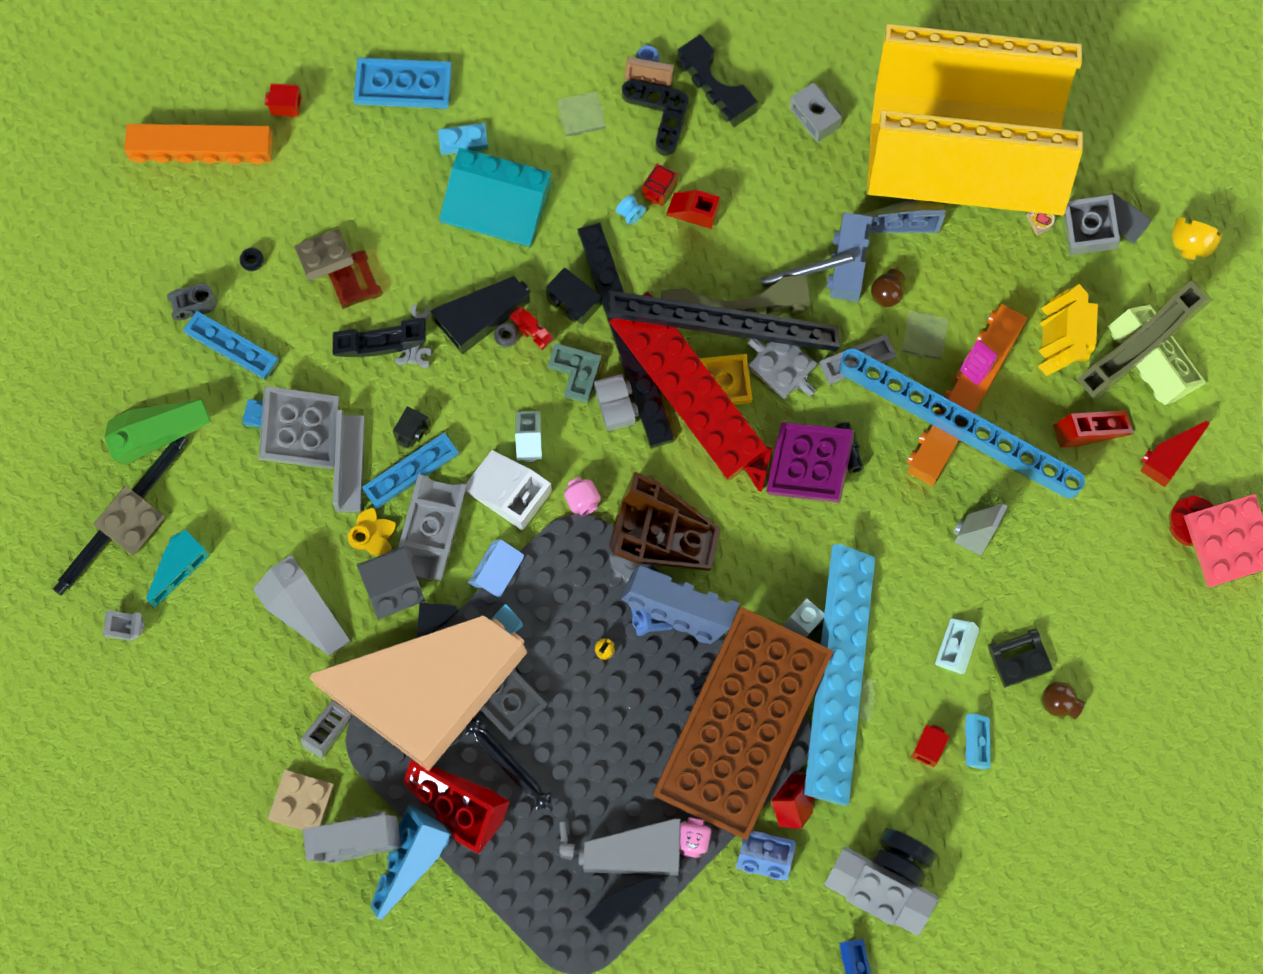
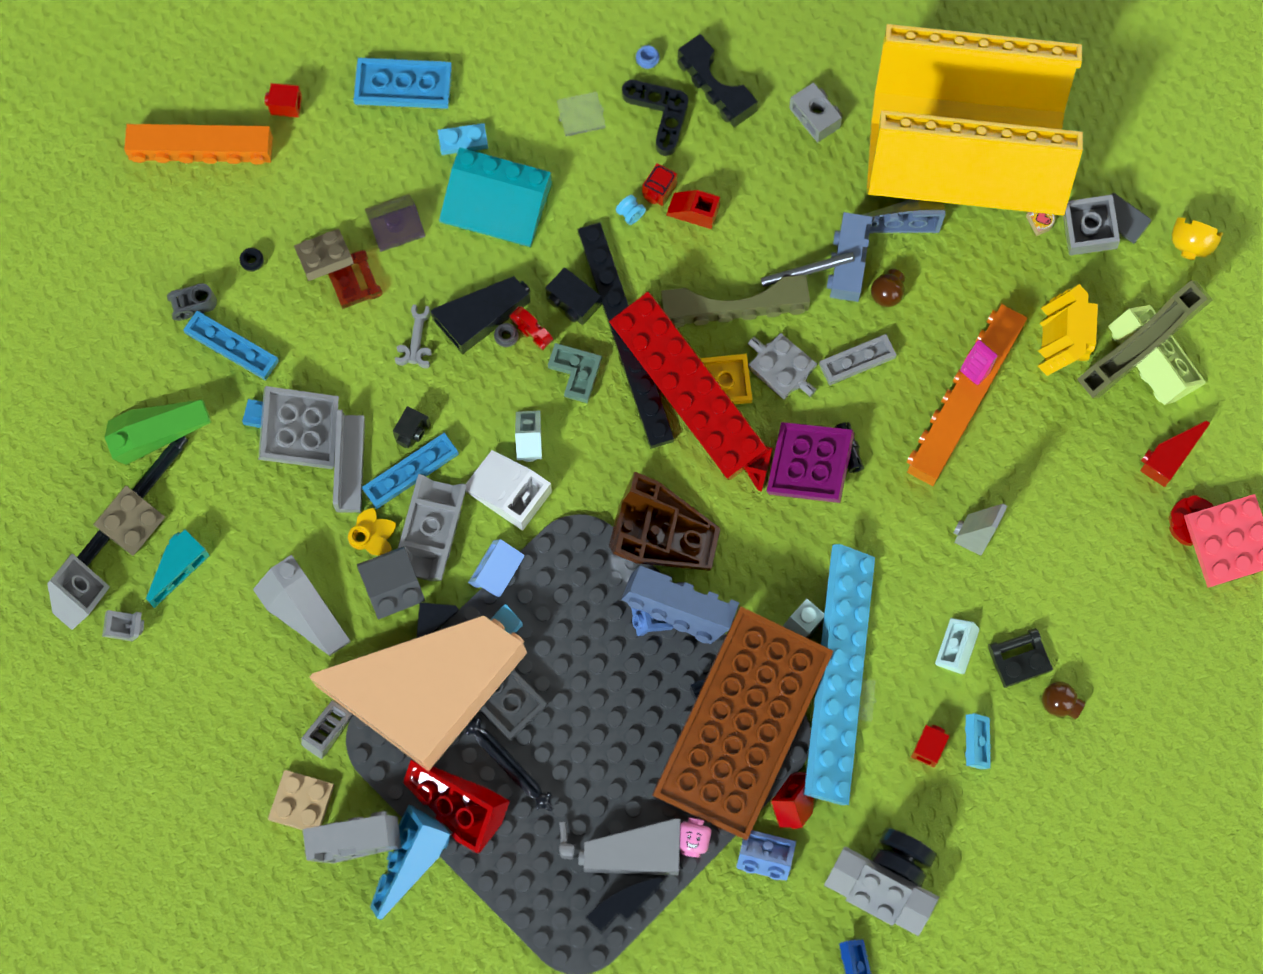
(75, 591): none -> light grey slope
(380, 341): black slope -> none
(395, 222): none -> slope
(582, 496): bright pink head -> none
(609, 651): yellow hinge -> none
(615, 402): light grey brick -> none
(649, 72): medium nougat plate -> none
(722, 321): black plate -> none
(924, 335): clear piece -> none
(966, 434): dark azure beam -> none
(1092, 427): red slope -> none

